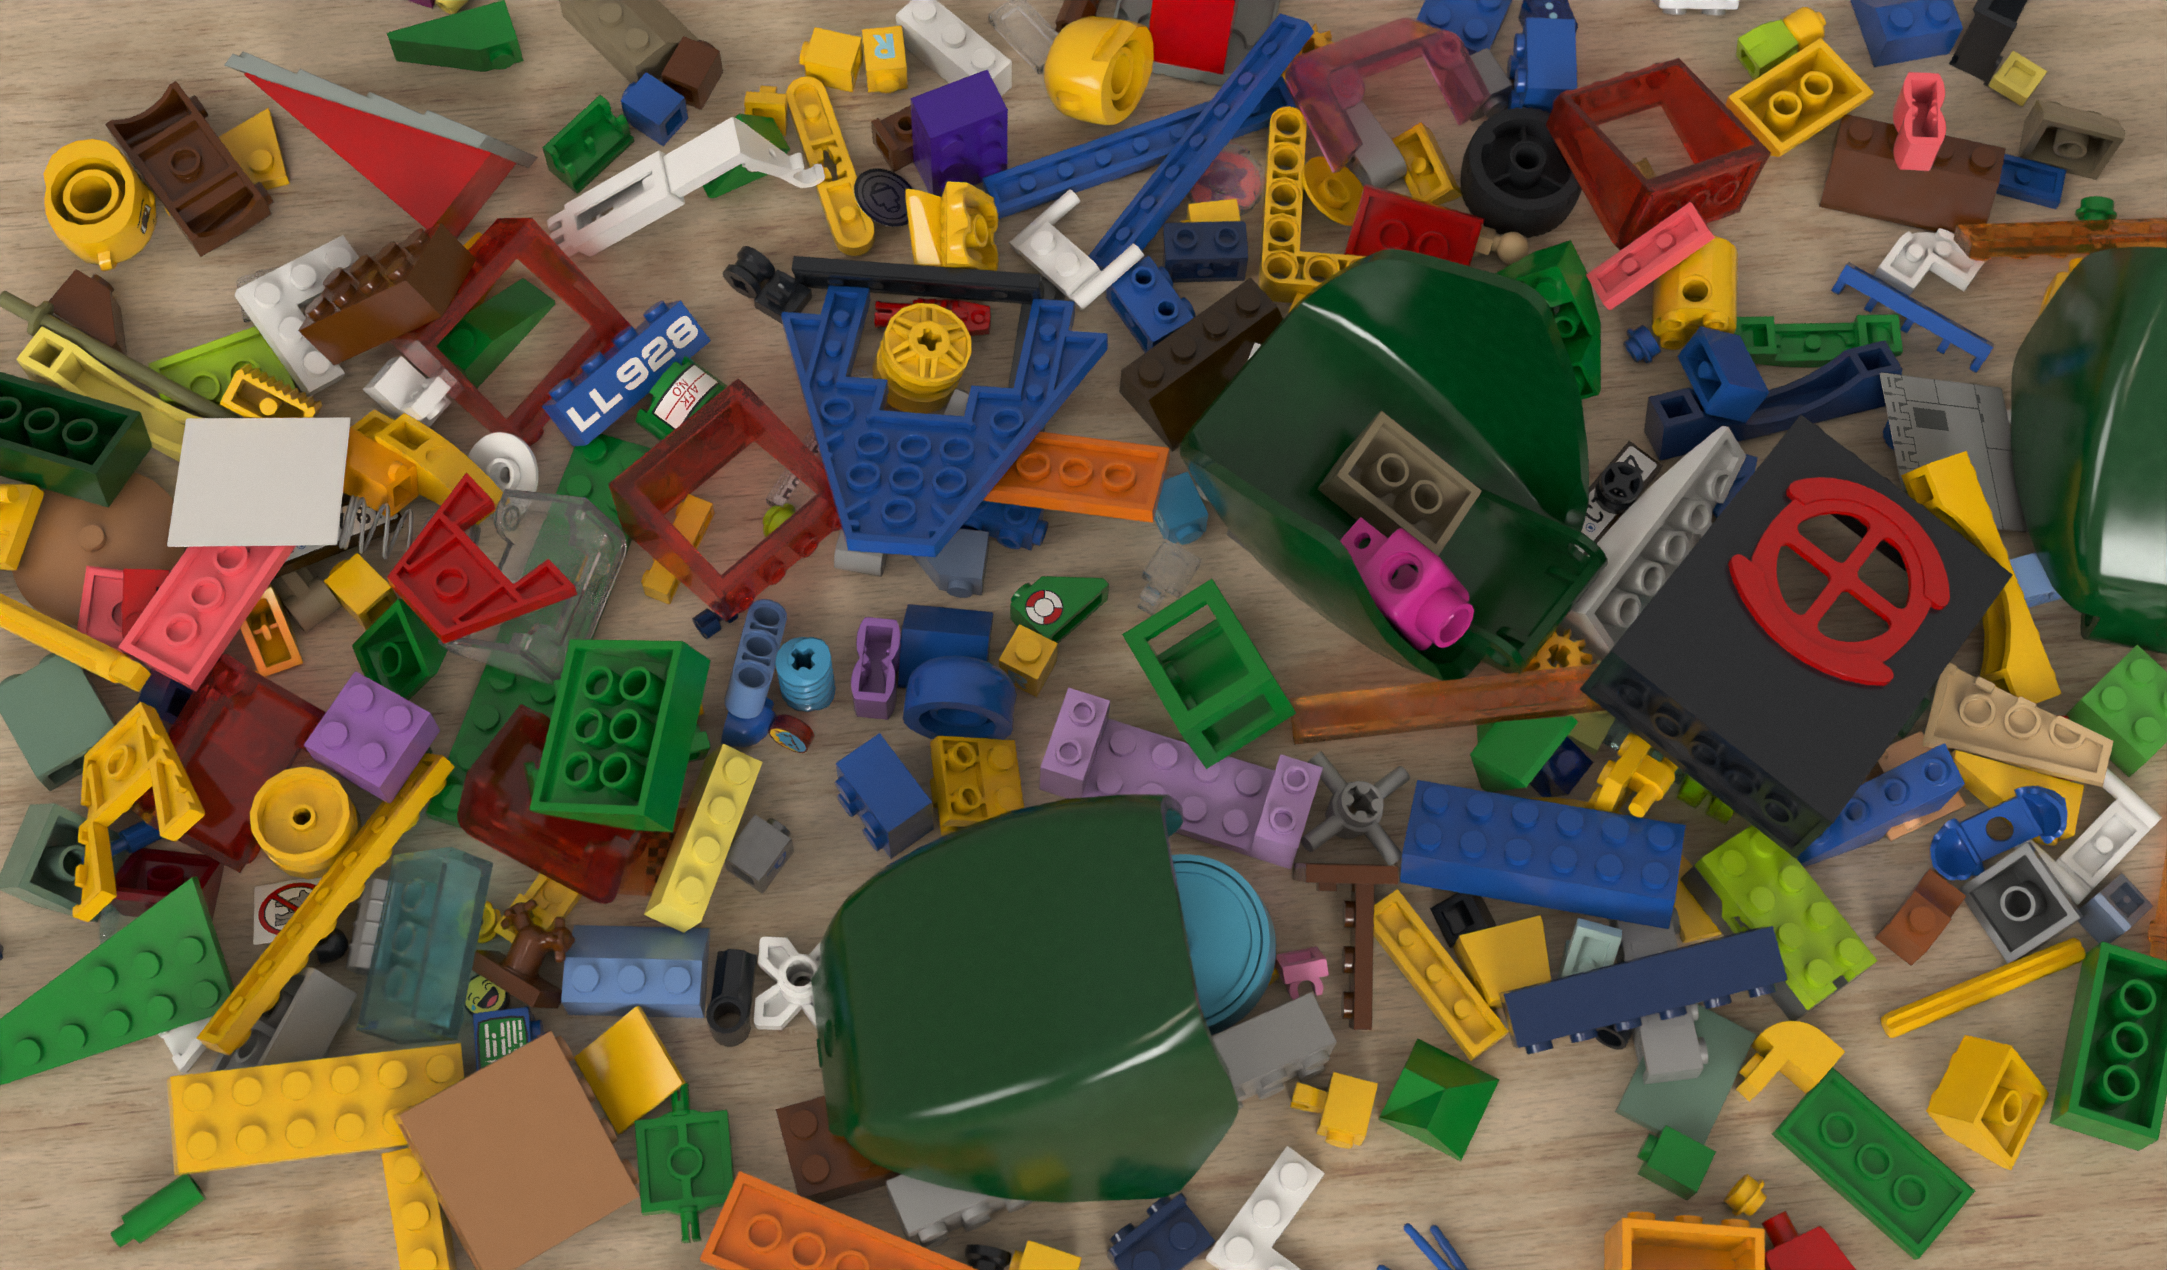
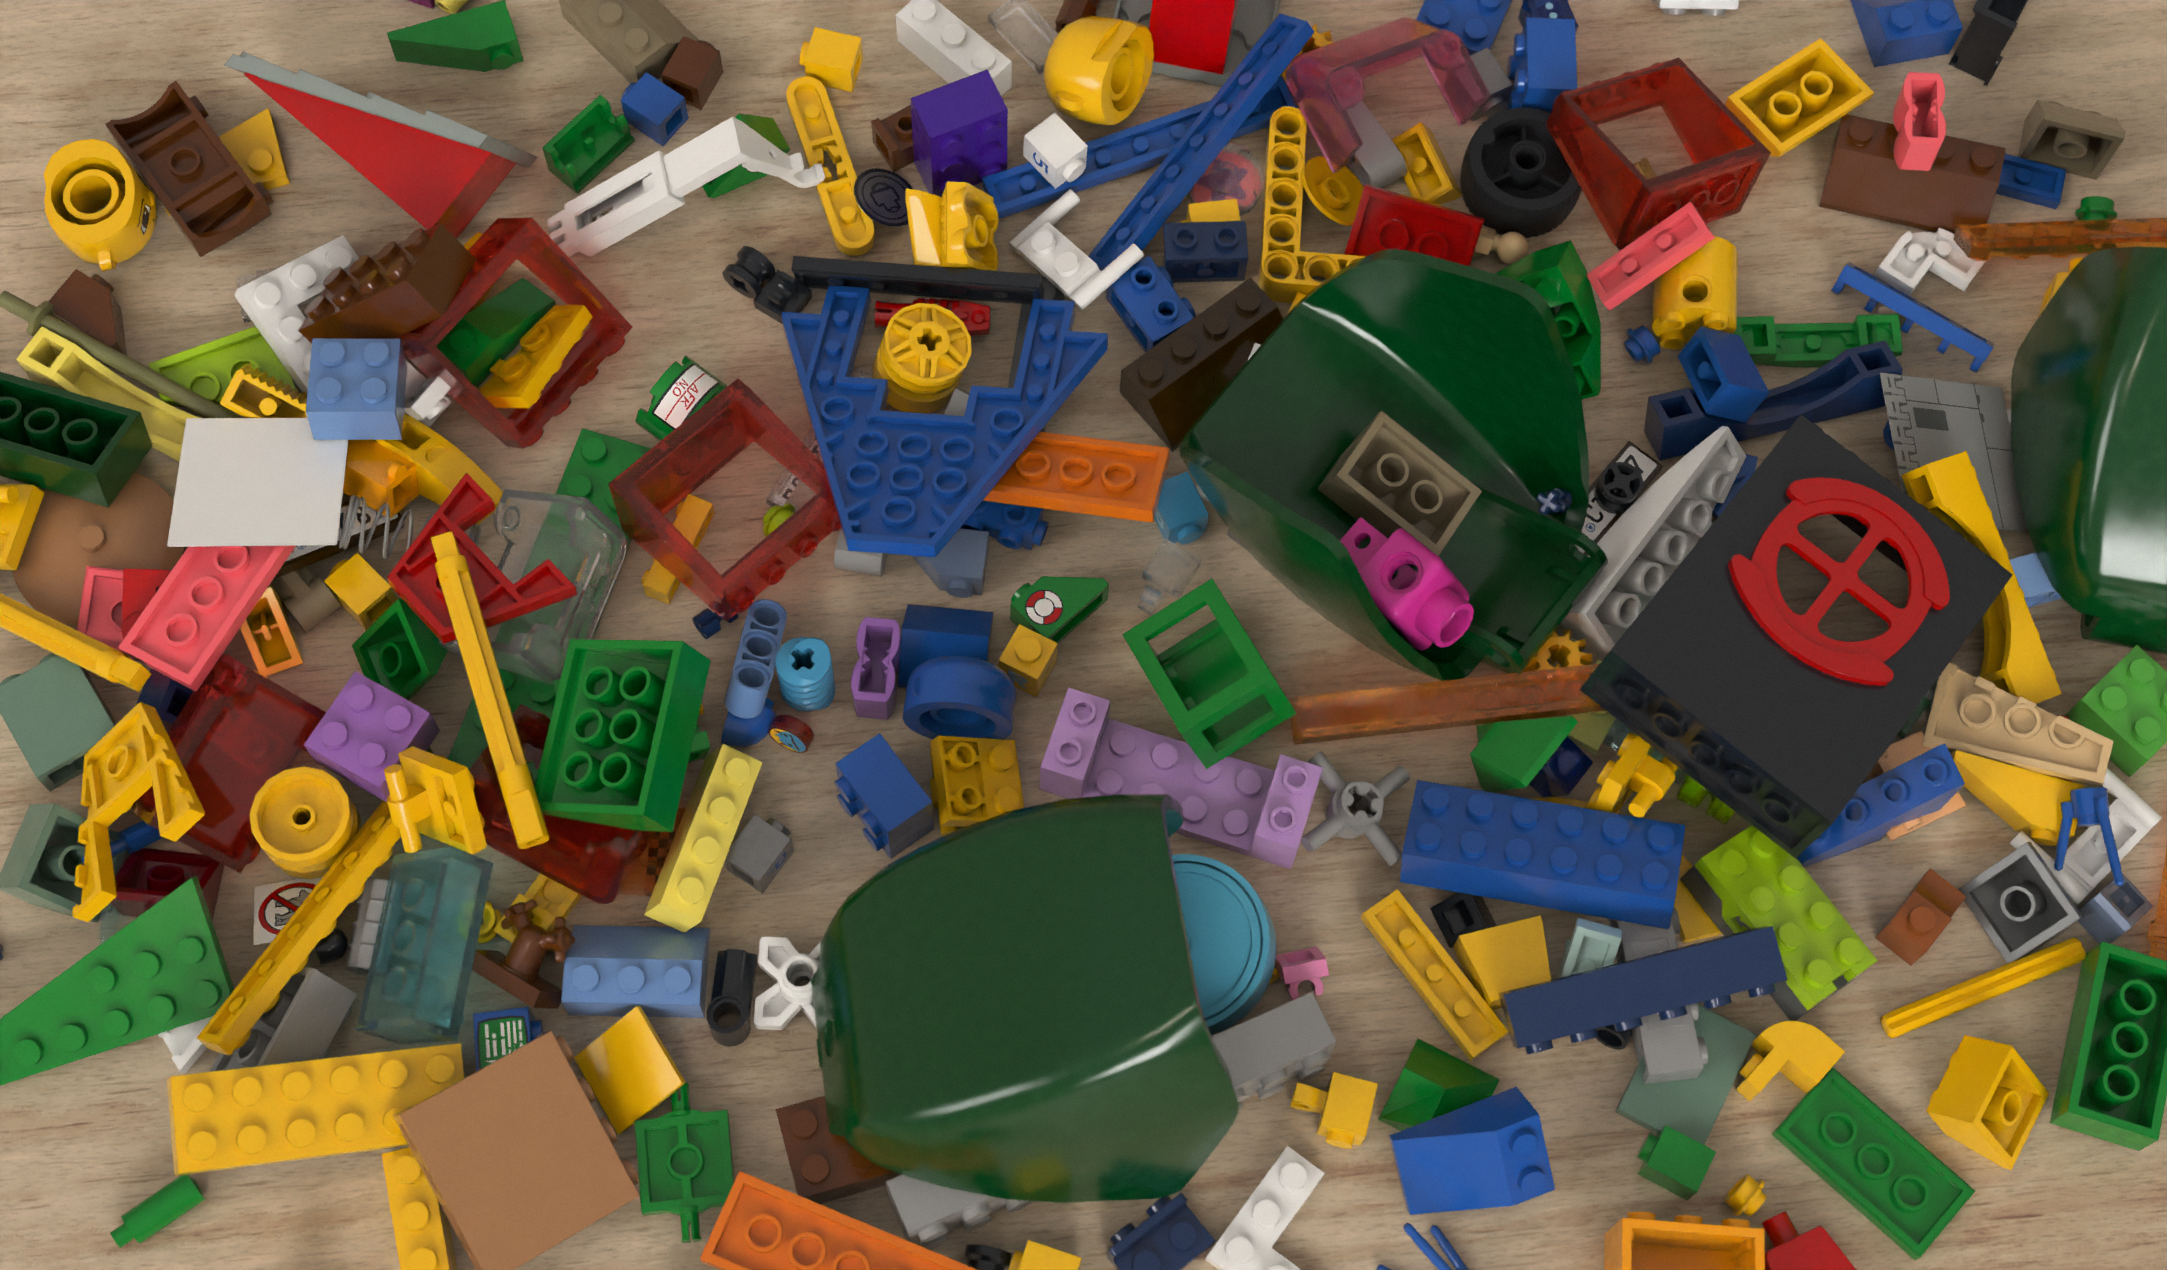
(356, 389): none -> medium blue brick
(435, 800): none -> yellow plate
(485, 996): tile -> none
(489, 693): none -> yellow piece
(504, 452): white dish -> none
(524, 375): none -> yellow wing
(625, 373): blue brick -> none
(768, 104): yellow tile -> none
(884, 59): yellow brick -> none
(1055, 151): none -> white brick
(1359, 917): reddish brown piece -> none
(1474, 1157): none -> blue slope
(1554, 501): none -> dark blue piece
(1779, 40): lime piece -> none
(1963, 845): blue piece -> none
(2017, 78): light yellow plate -> none
(2090, 809): none -> blue plant

